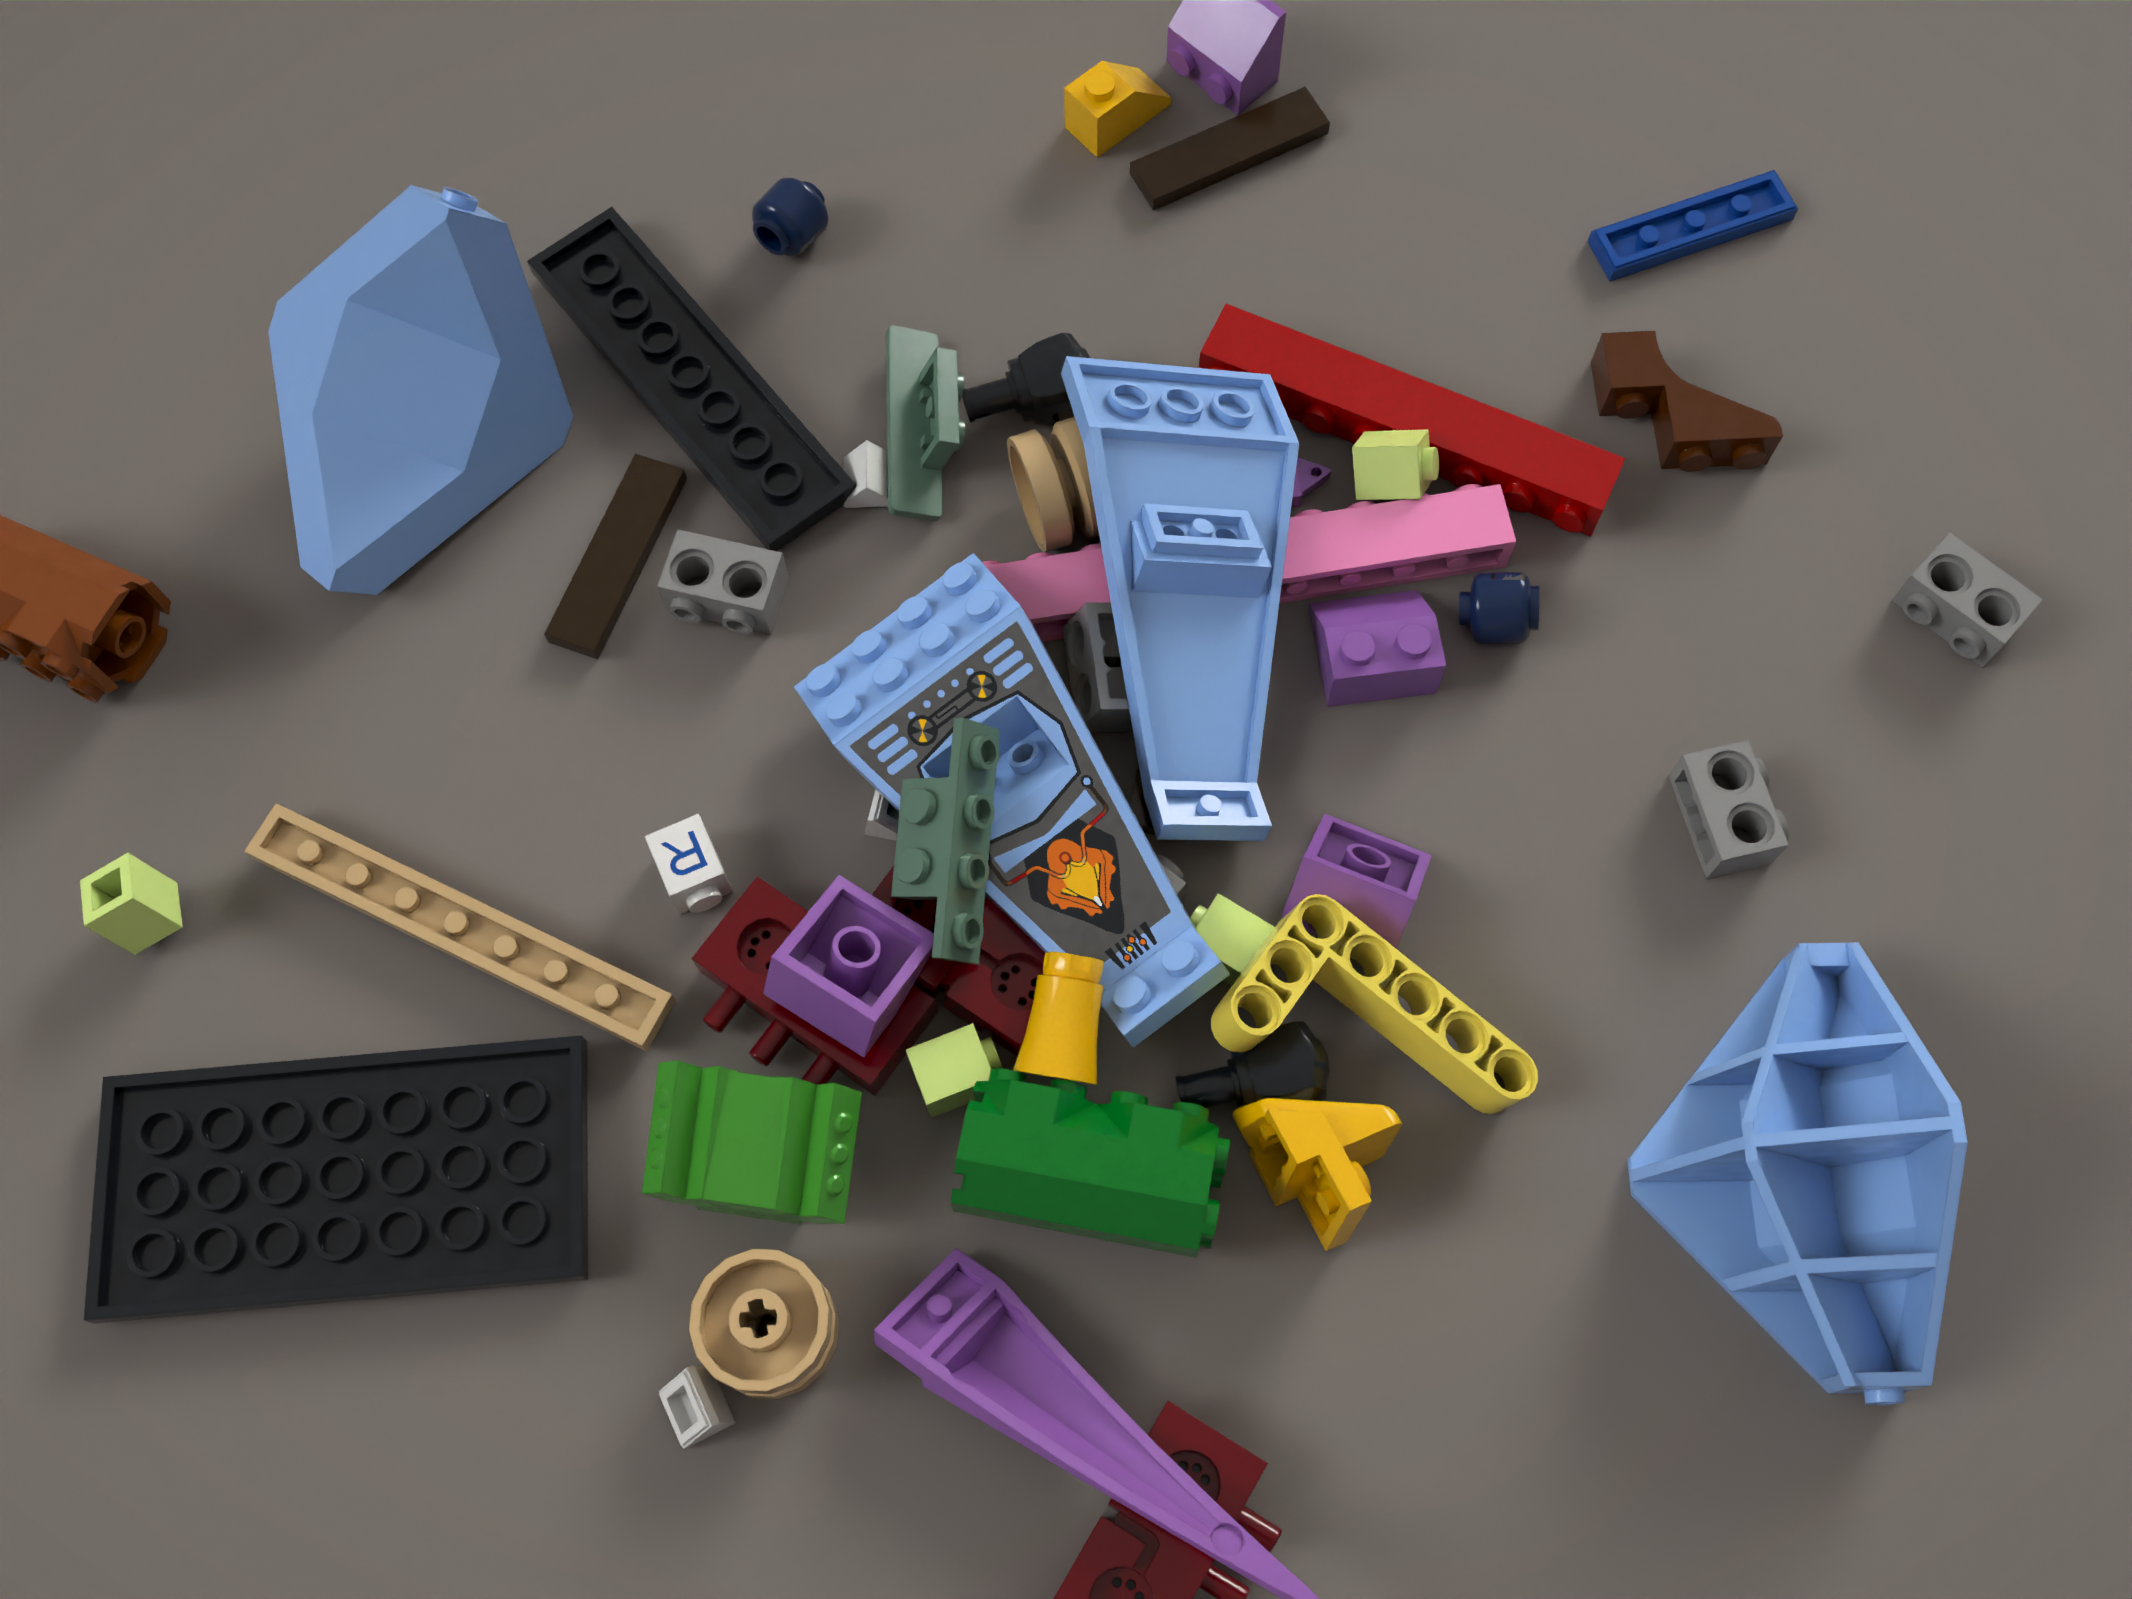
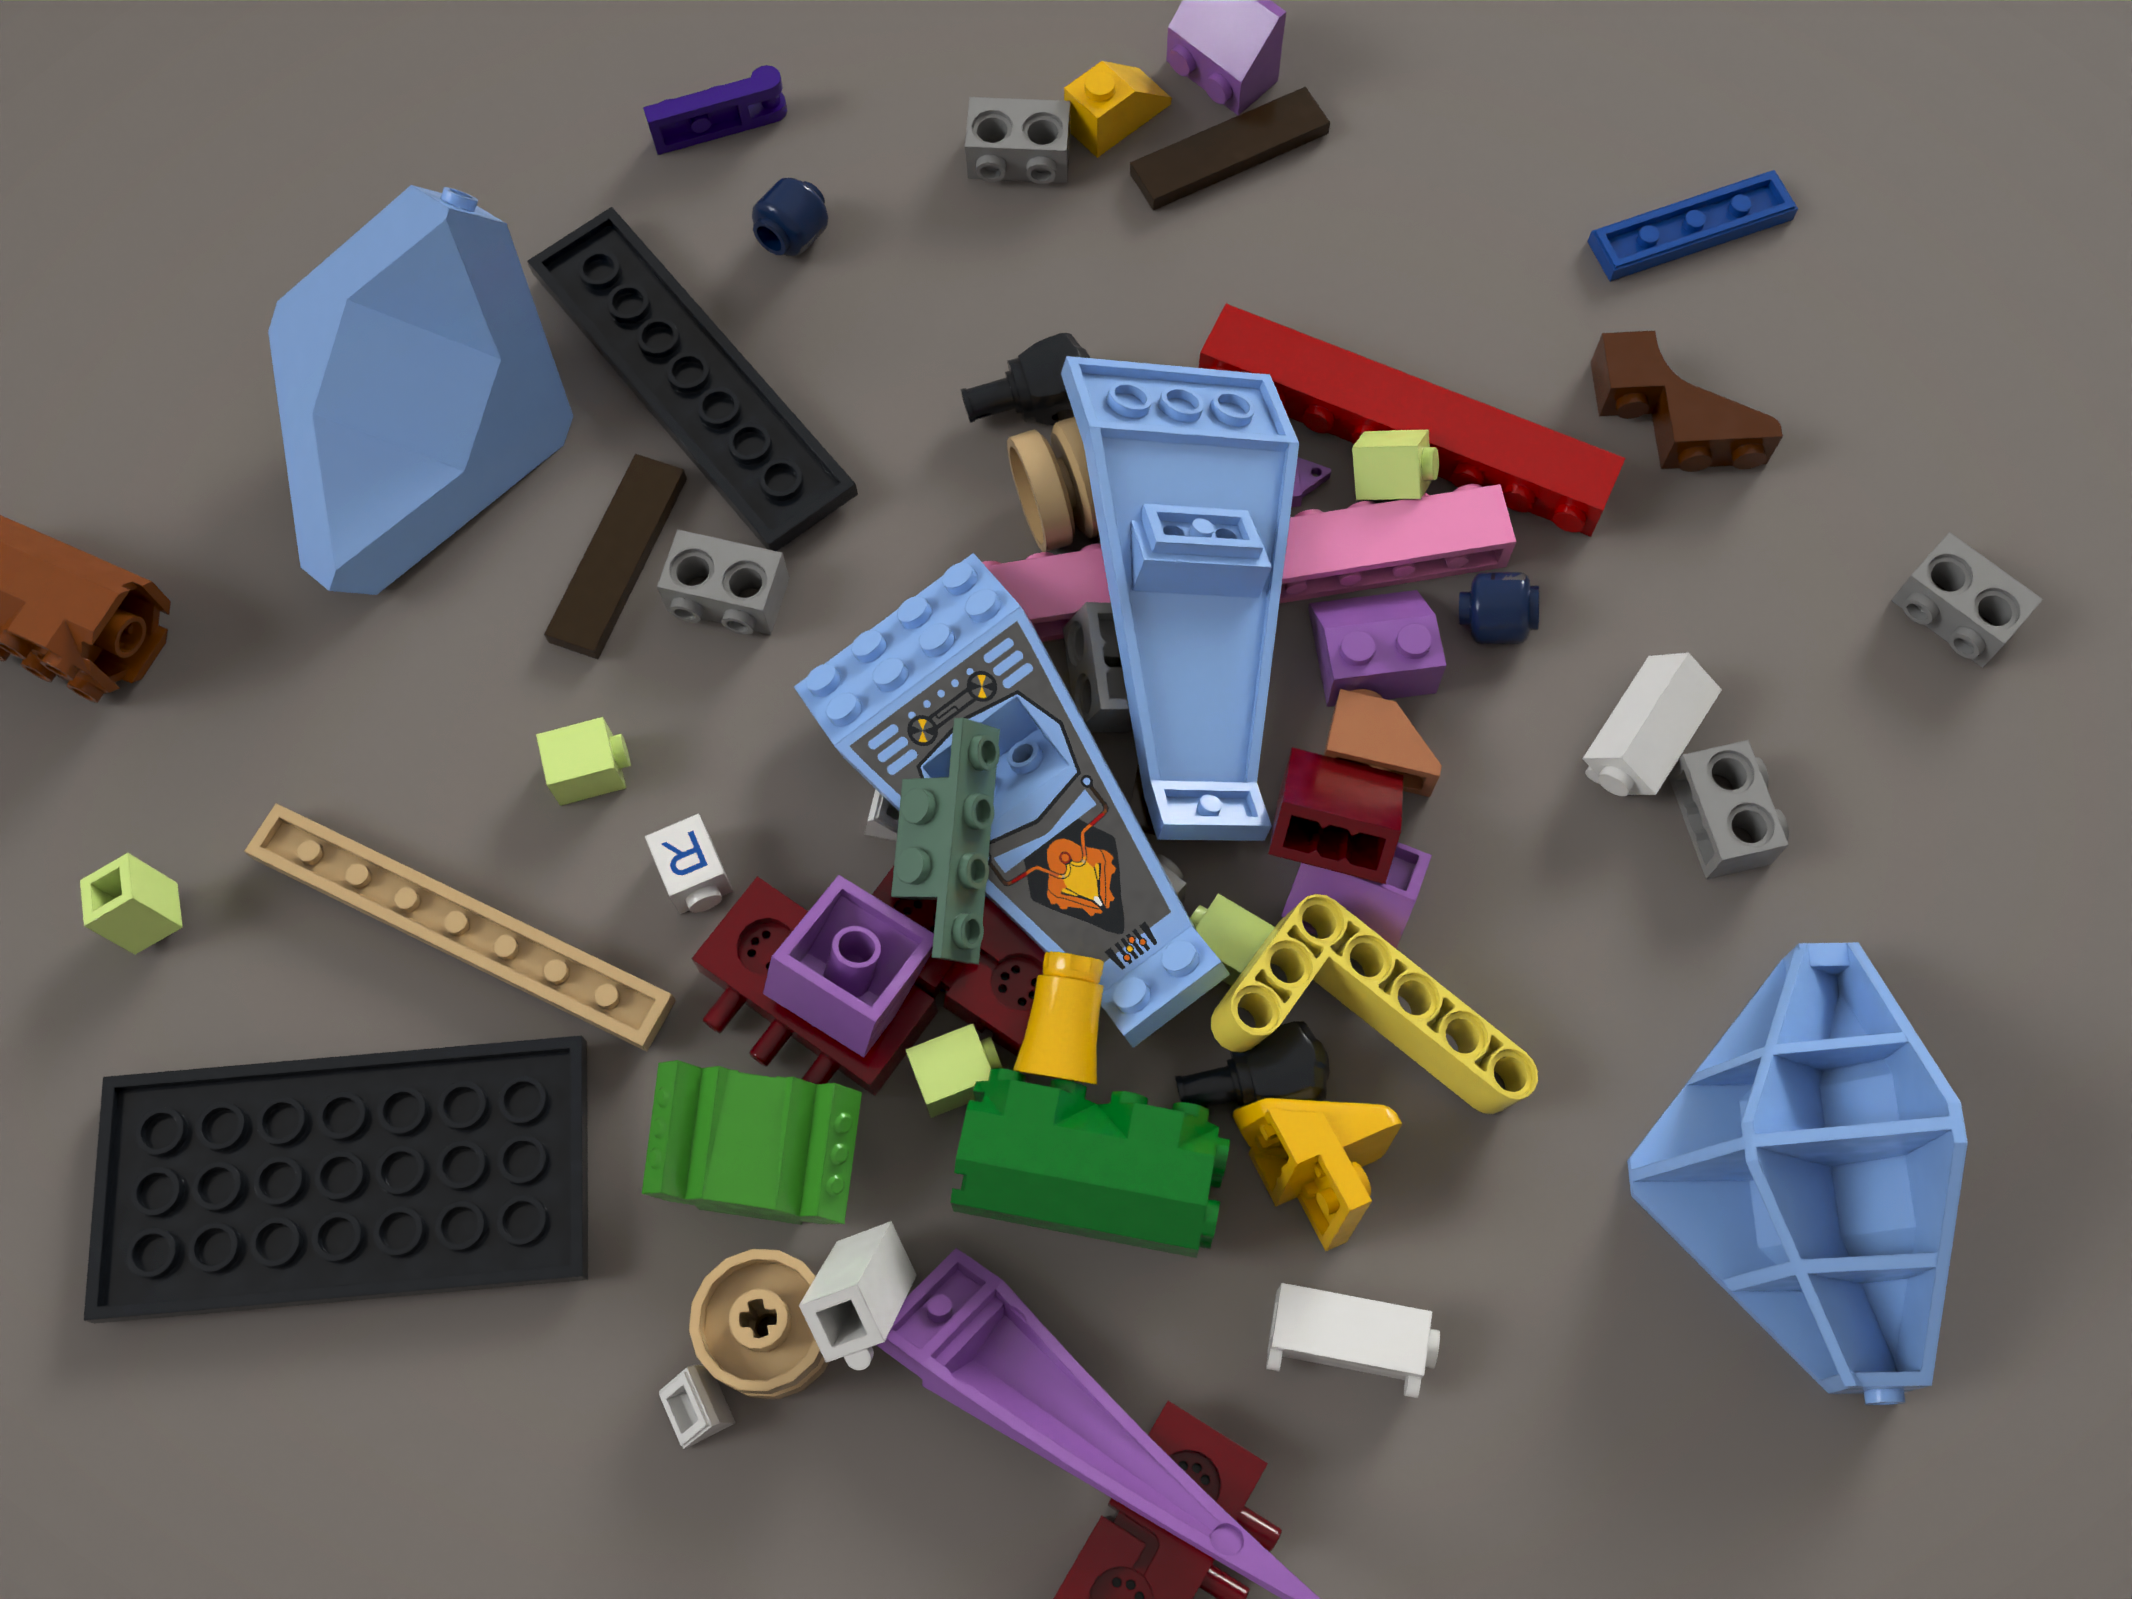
(583, 760): none -> yellowish green brick
(717, 111): none -> dark purple plate
(858, 1295): none -> white brick
(868, 470): white slope -> none
(920, 420): sand green bracket -> none
(1018, 140): none -> light grey brick
(1338, 815): none -> dark red brick
(1352, 1334): none -> white brick
(1381, 736): none -> nougat slope
(1651, 725): none -> white brick

